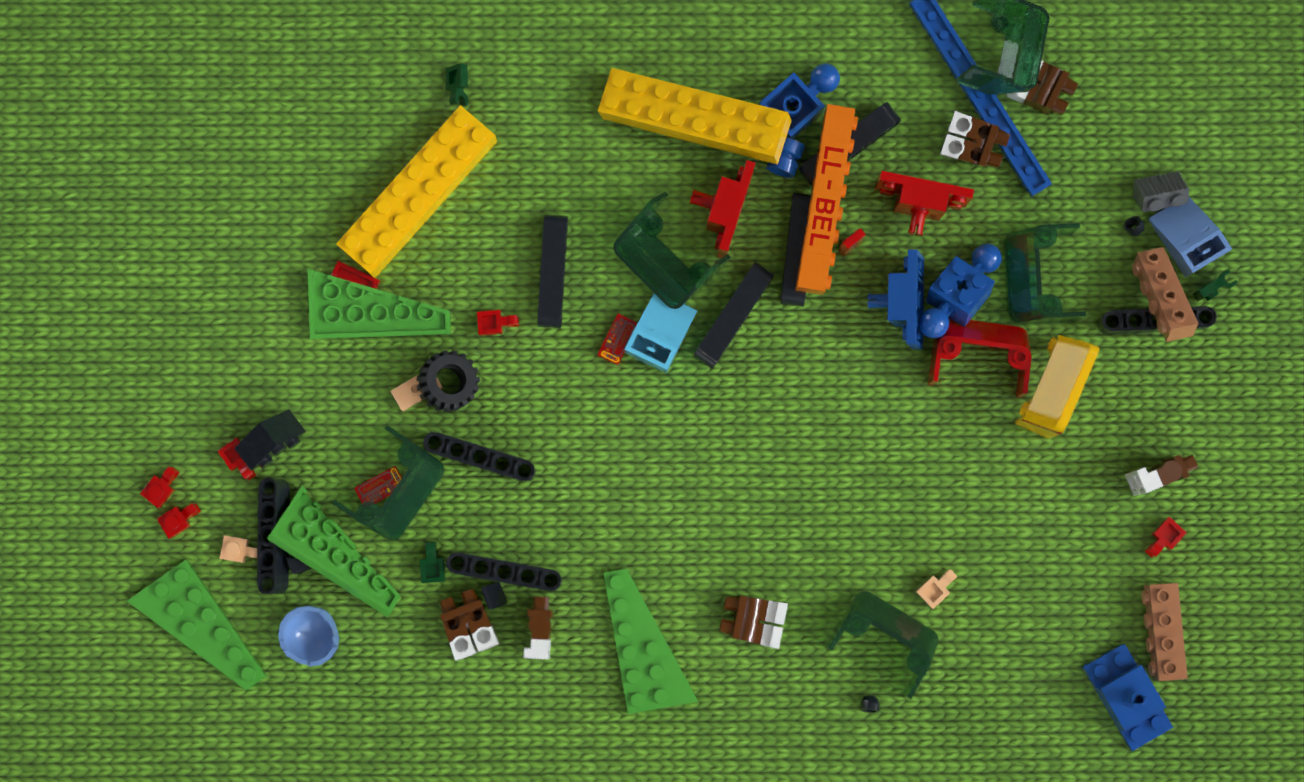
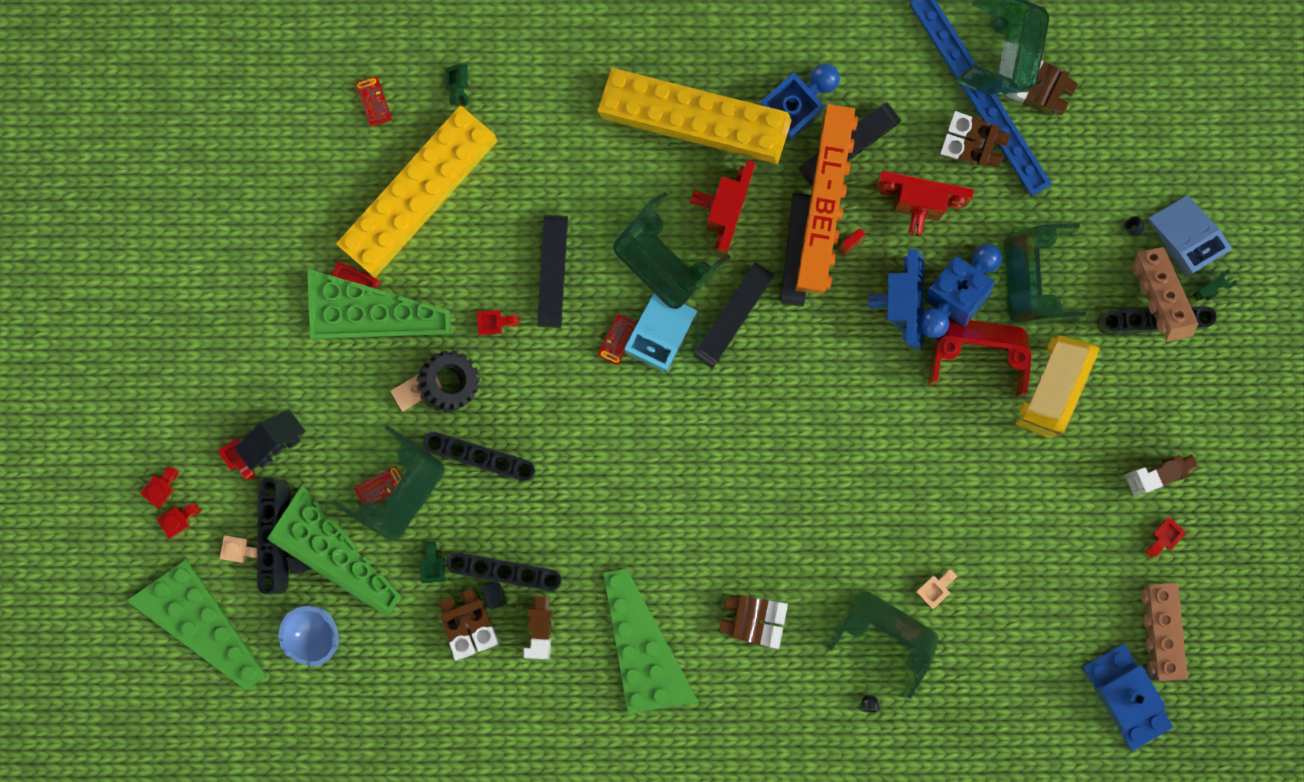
(374, 101): none -> red tile
(787, 163): blue wheel -> none
(1161, 191): dark grey brick -> none

